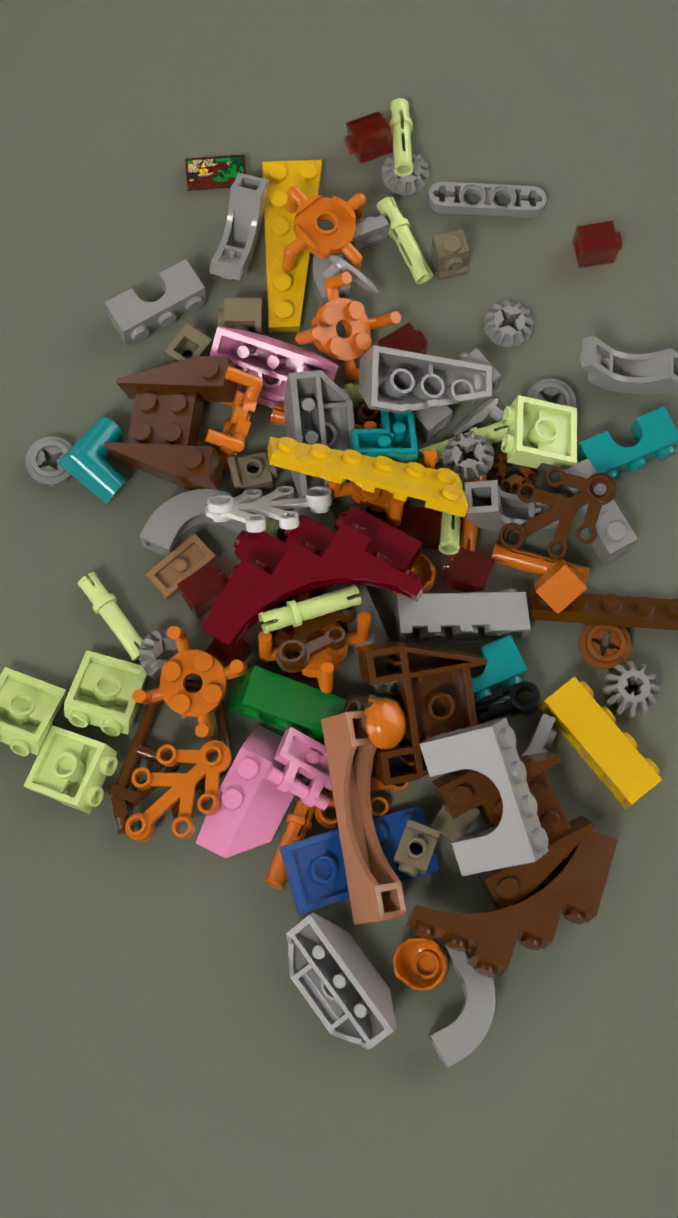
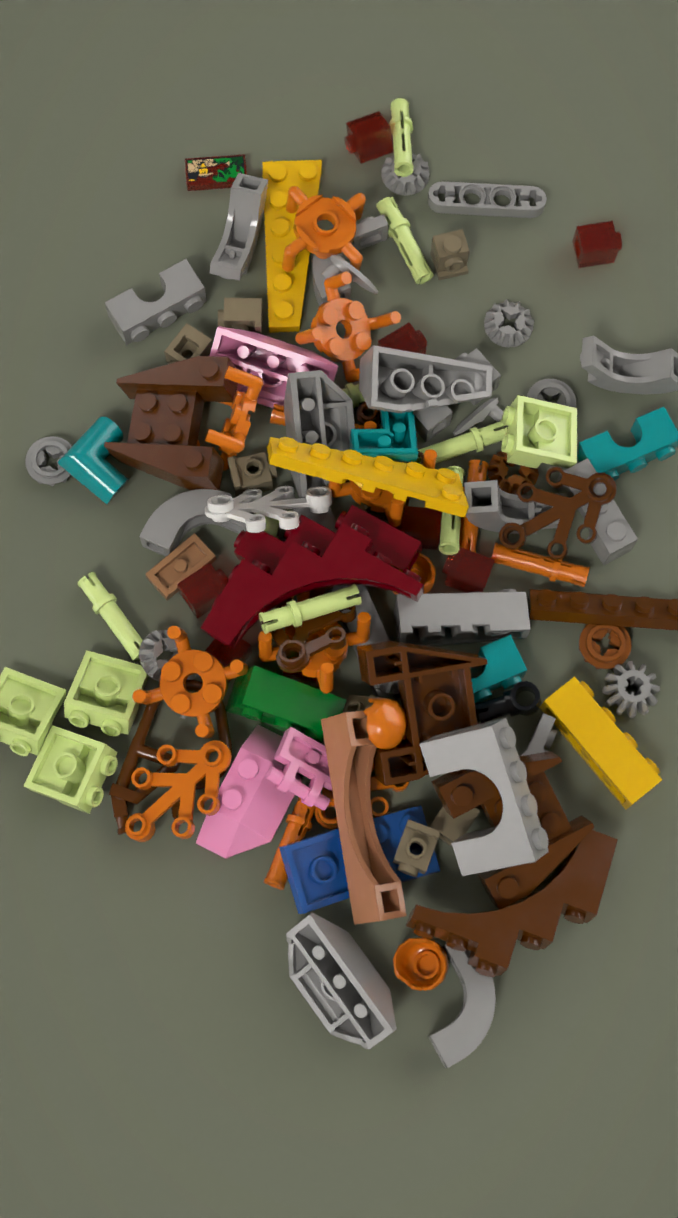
(469, 469): light grey gear -> none
(560, 586): orange panel -> none

